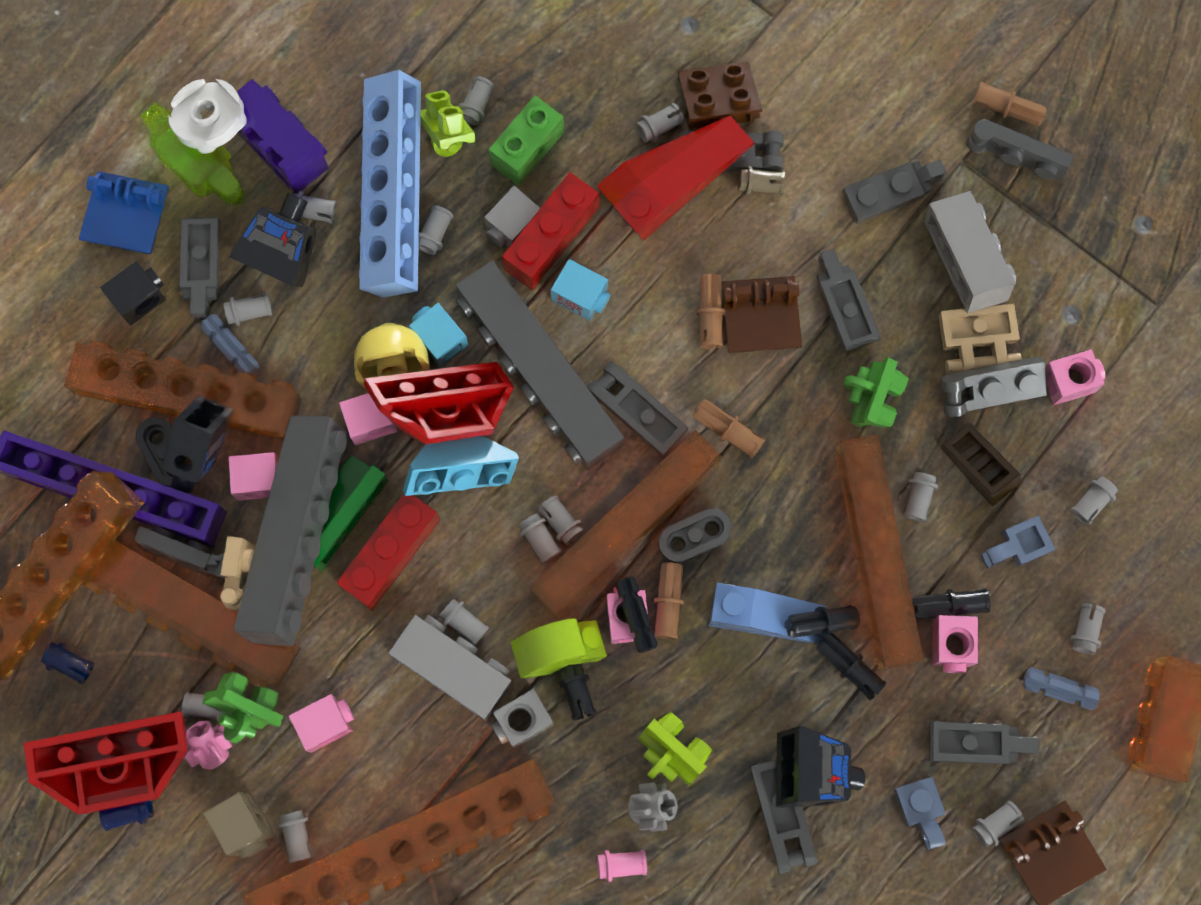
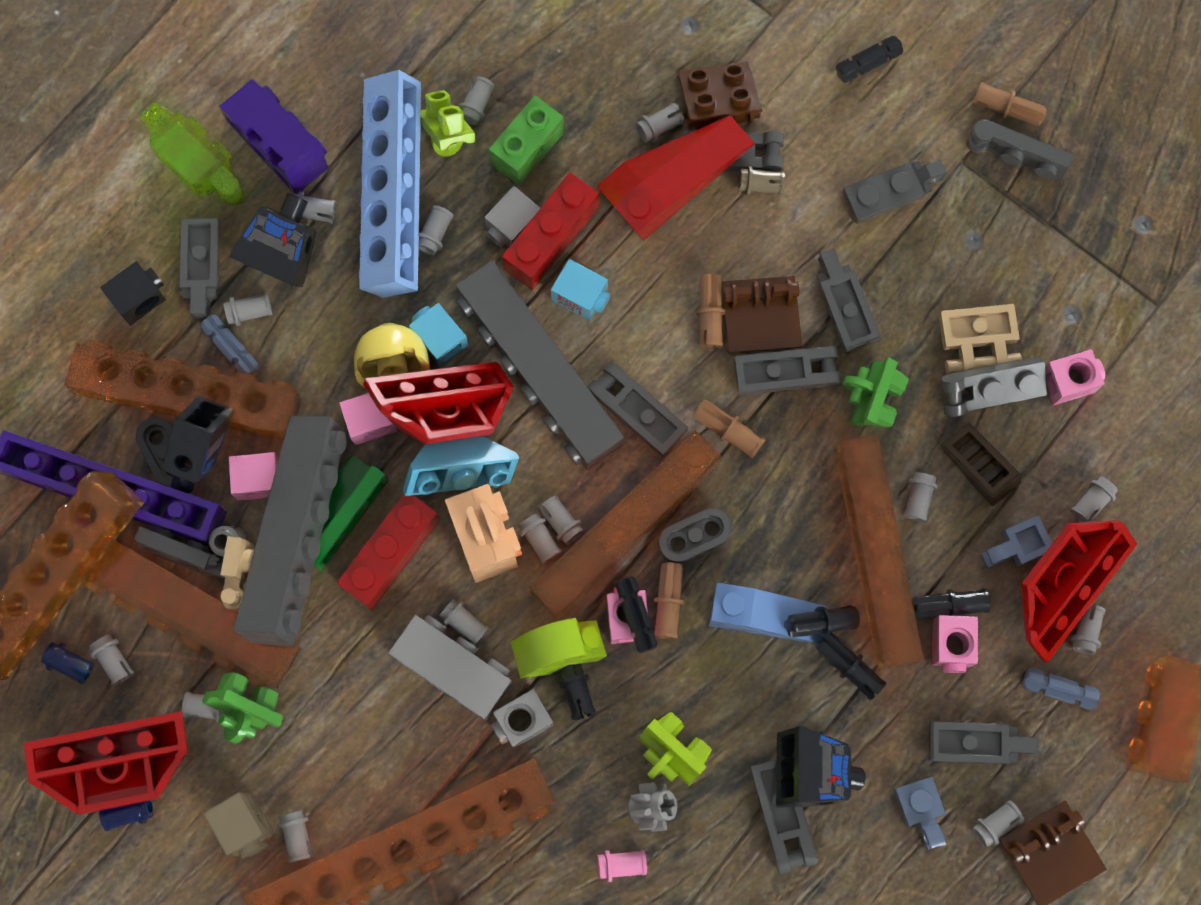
(111, 659): none -> light grey pin
(123, 212): blue hinge -> none
(206, 745): bright pink gear -> none
(212, 131): white plate -> none
(219, 537): none -> light grey pin
(322, 722): bright pink brick -> none
(482, 534): none -> light nougat brick
(786, 370): none -> dark grey plate
(869, 59): none -> black axle
(970, 251): light grey brick -> none
(1070, 580): none -> red wedge

